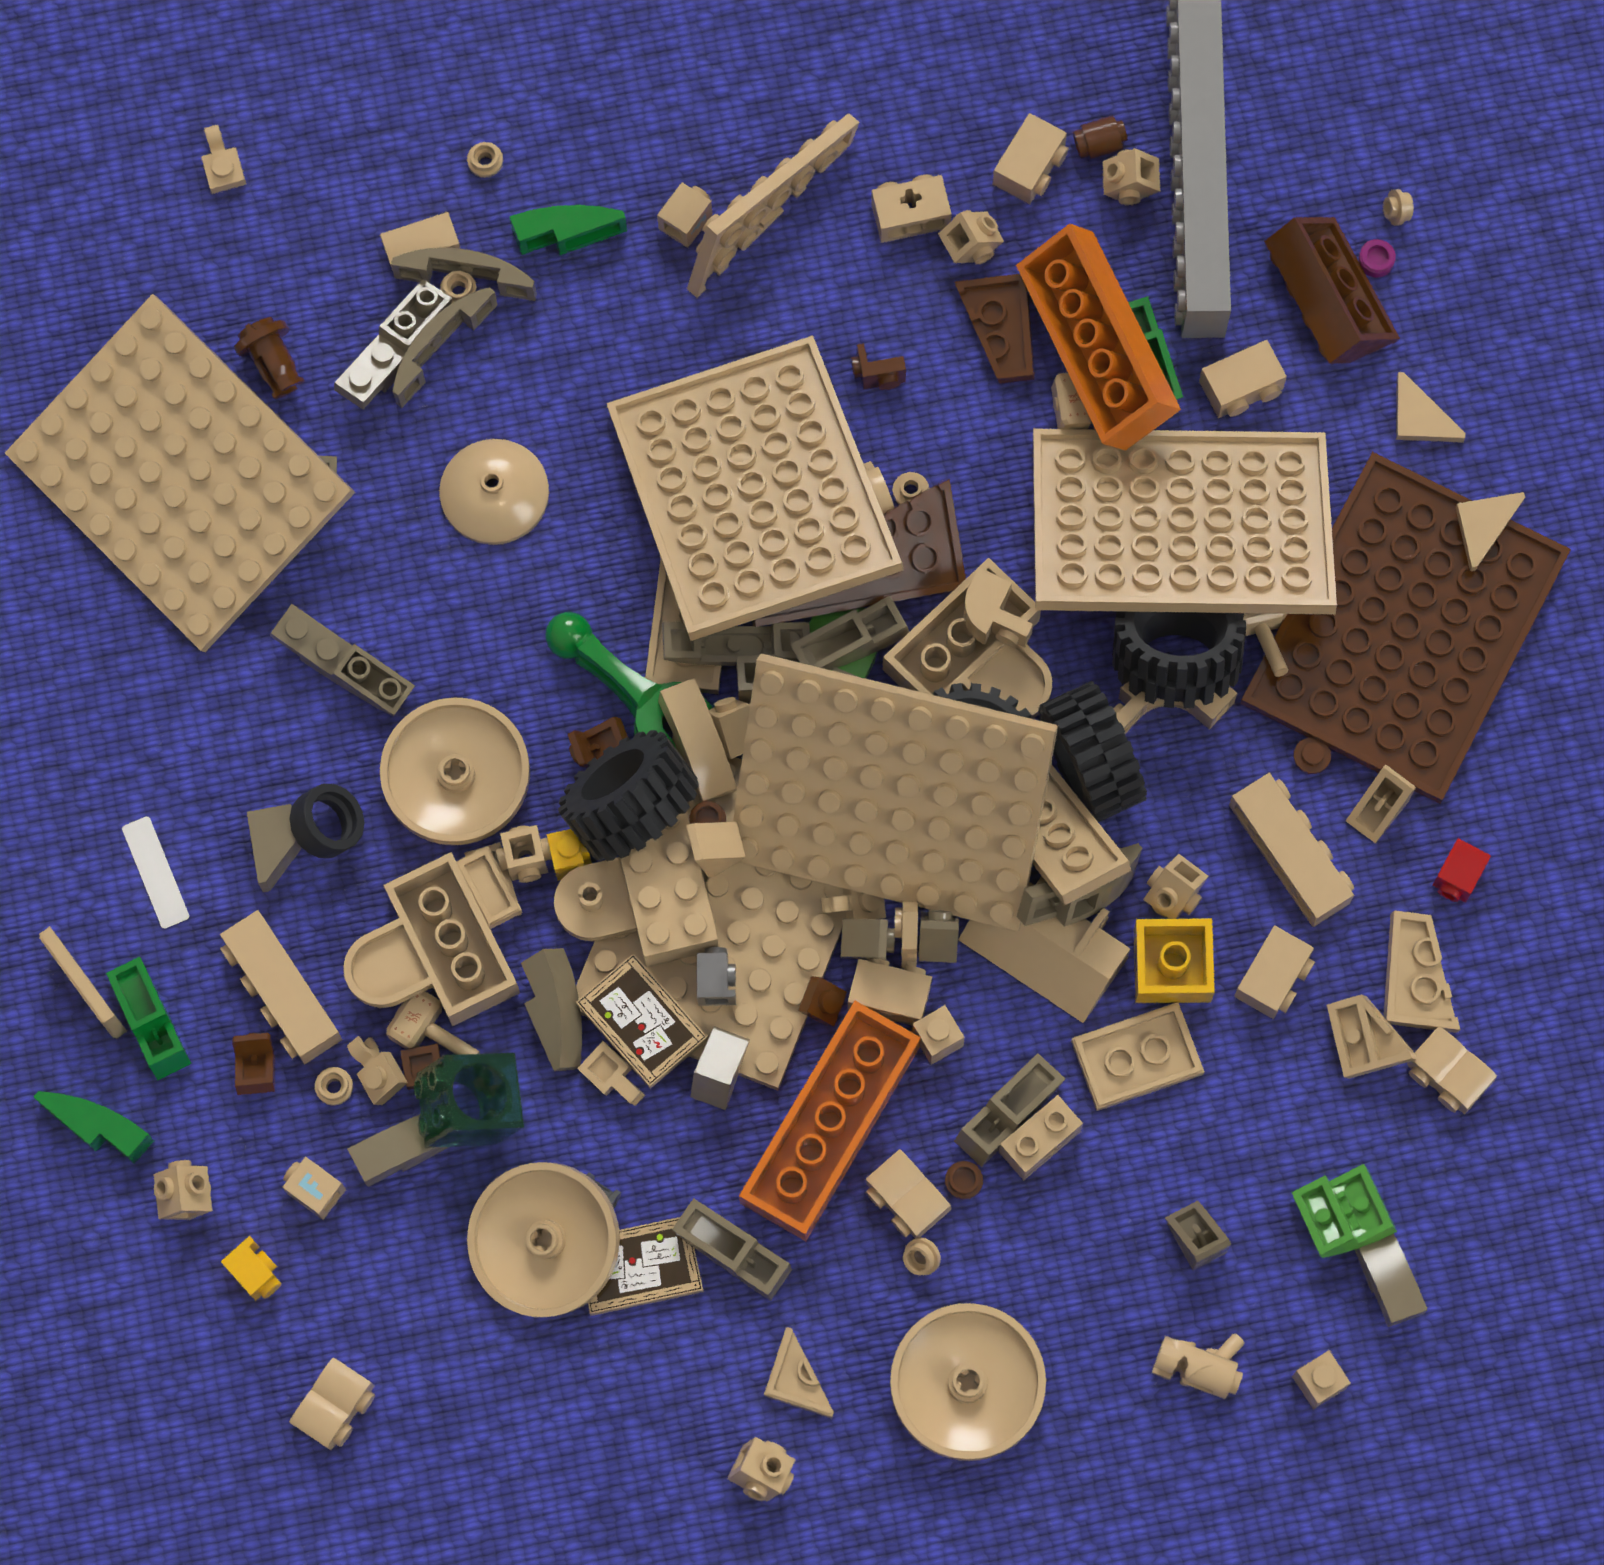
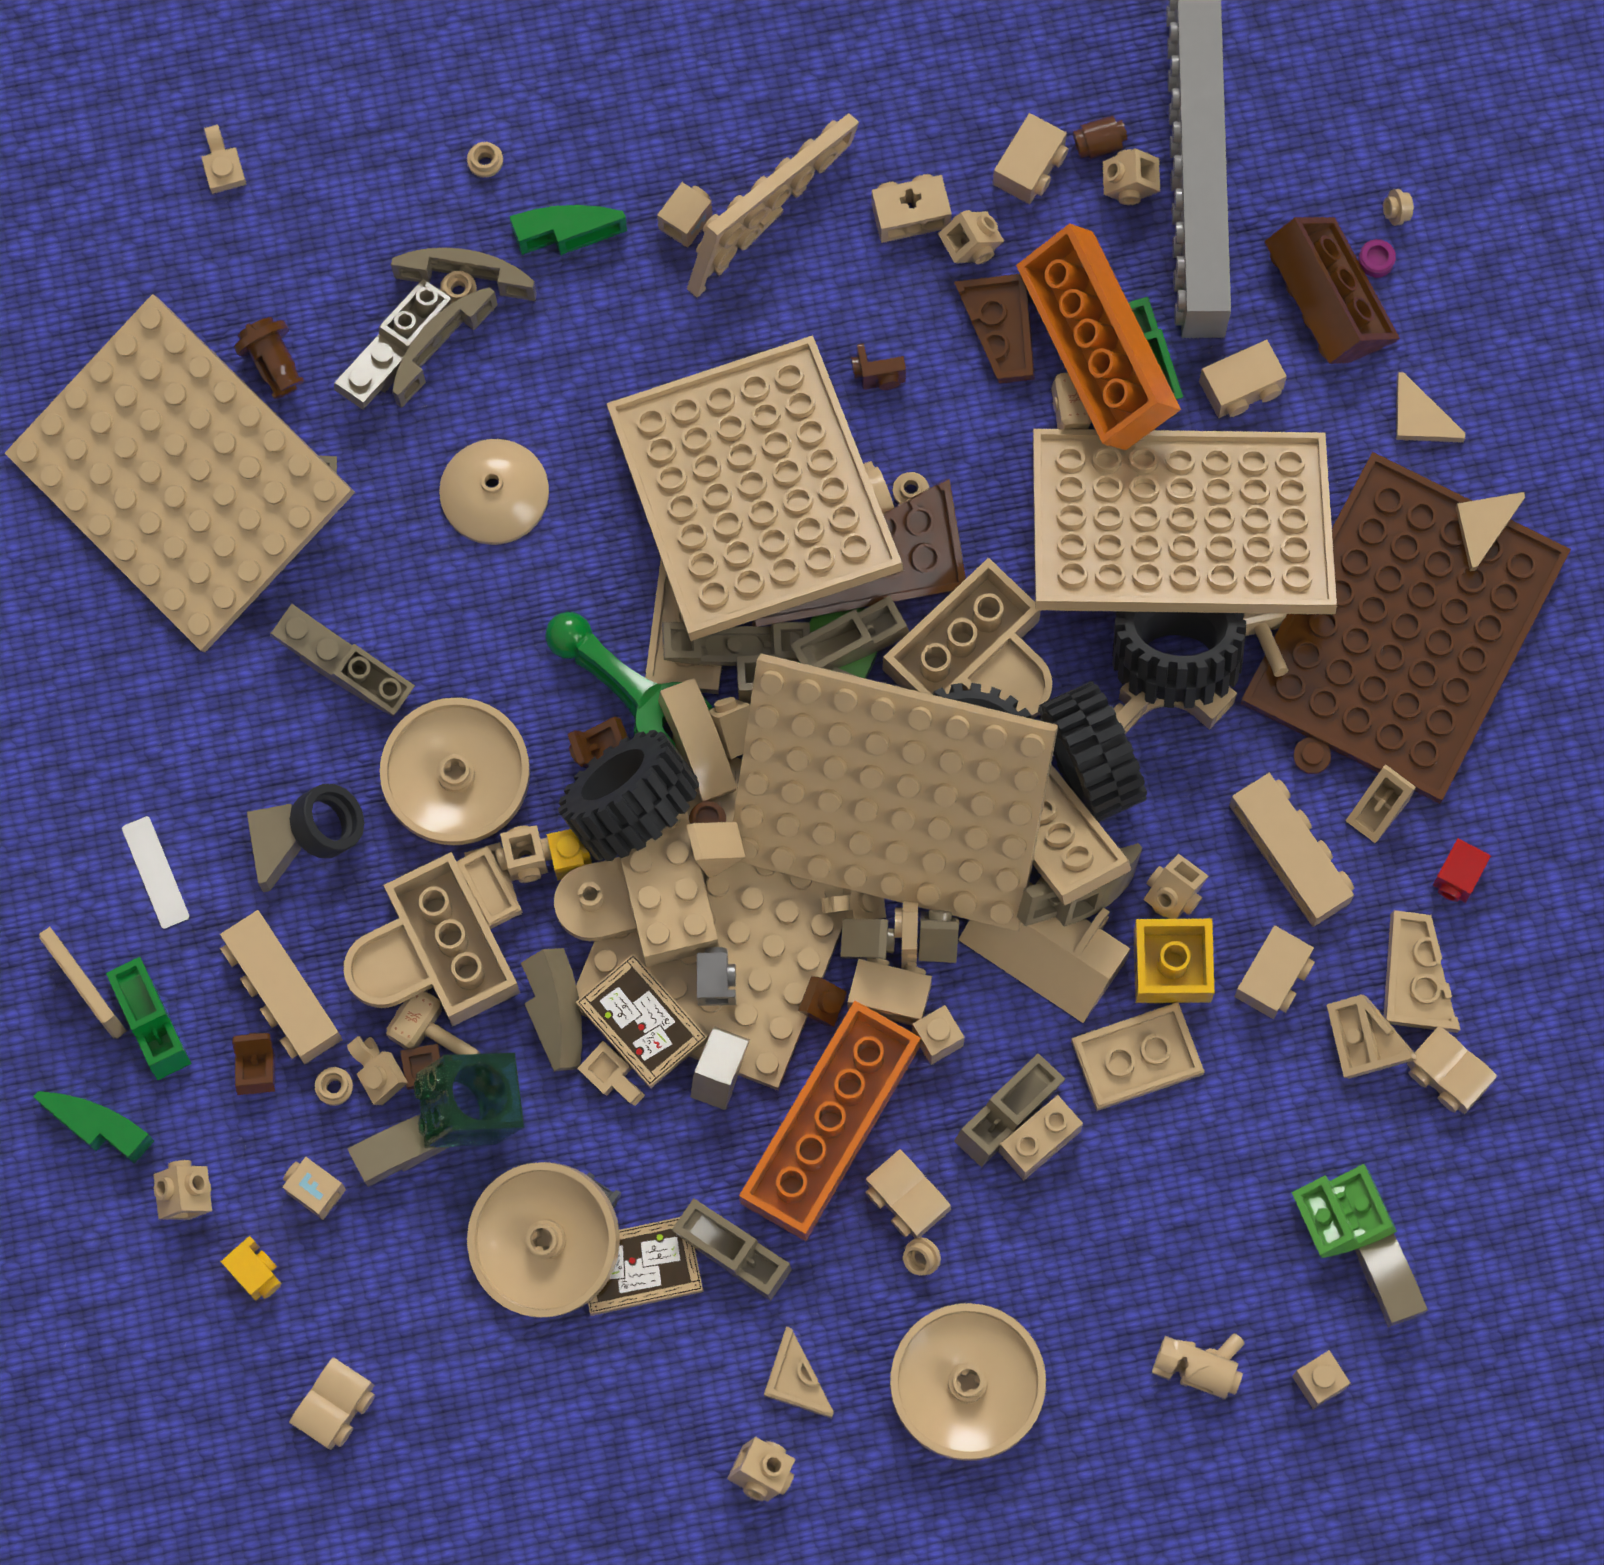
(424, 234): tan tile -> none
(964, 1180): reddish brown plate -> none
(985, 611): tan brick -> none
(1198, 1235): dark tan slope -> none

